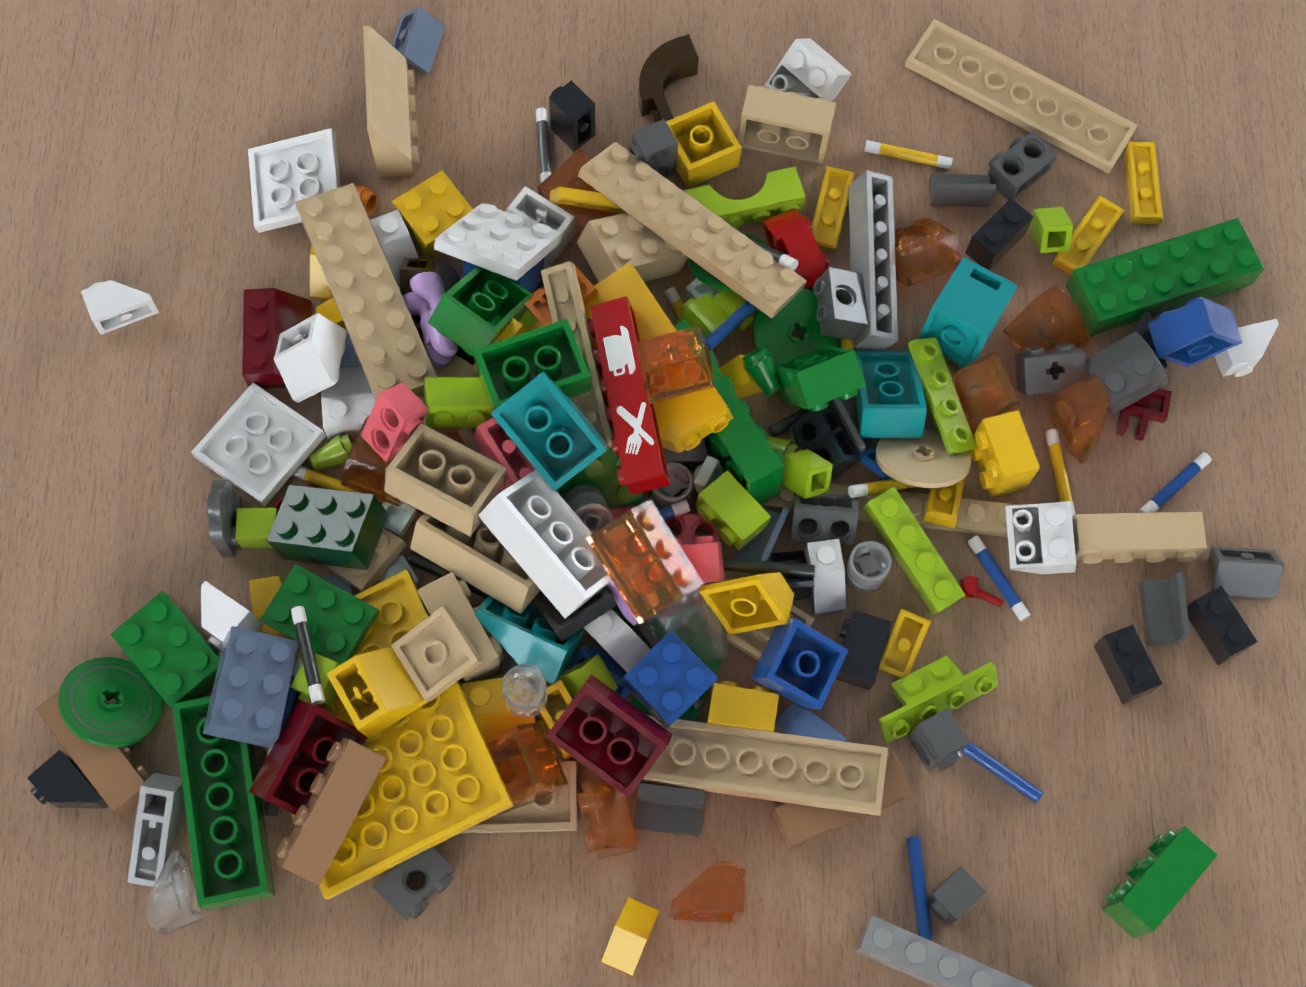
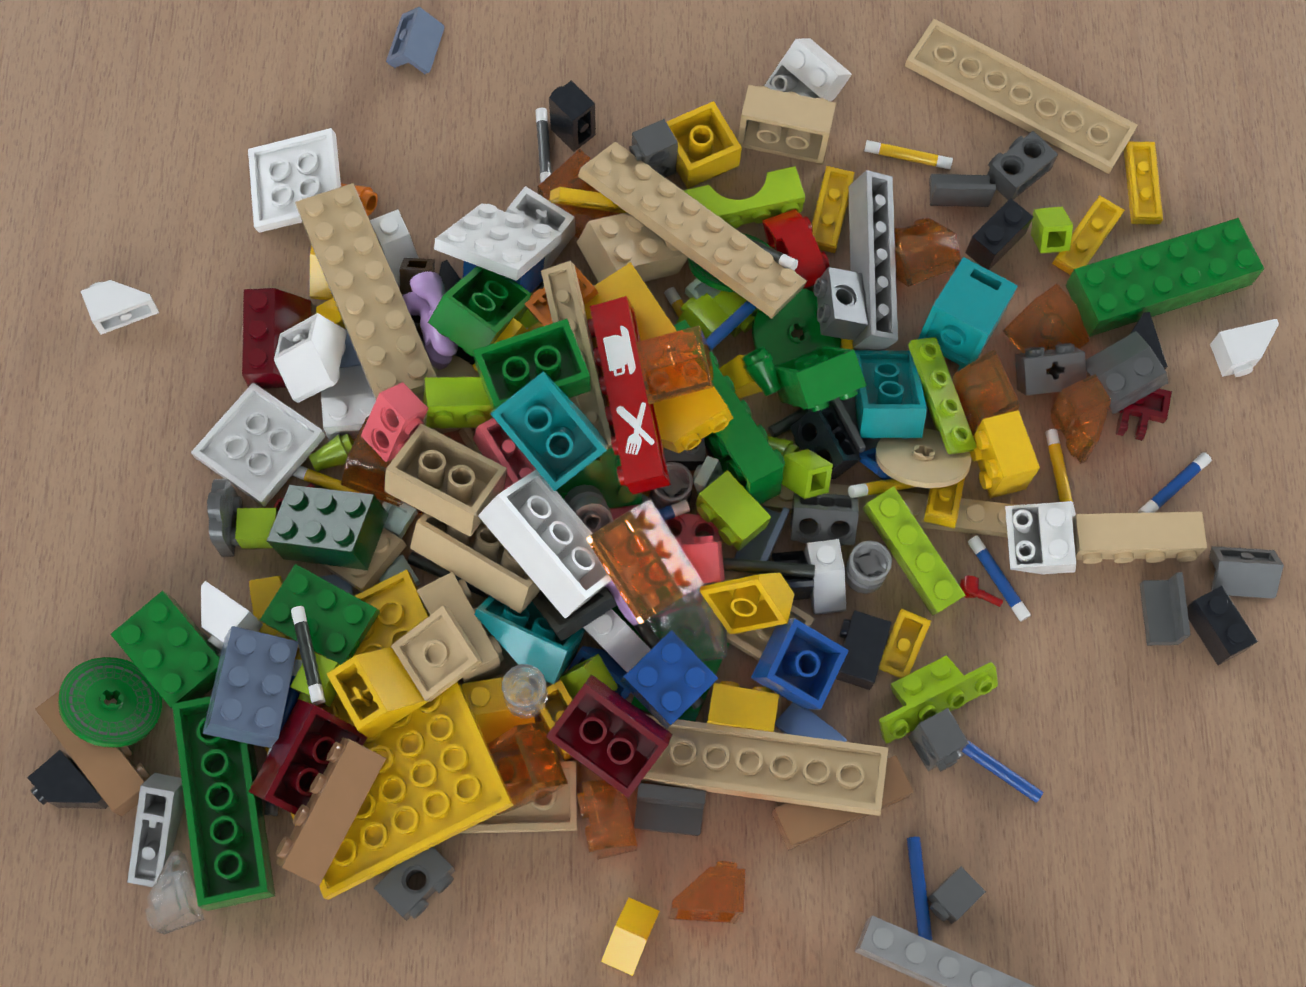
(389, 107): tan slope -> none
(431, 210): yellow brick -> none
(663, 67): dark brown arch -> none
(1127, 664): black brick -> none
(1158, 881): green brick -> none
(1194, 332): blue brick -> none

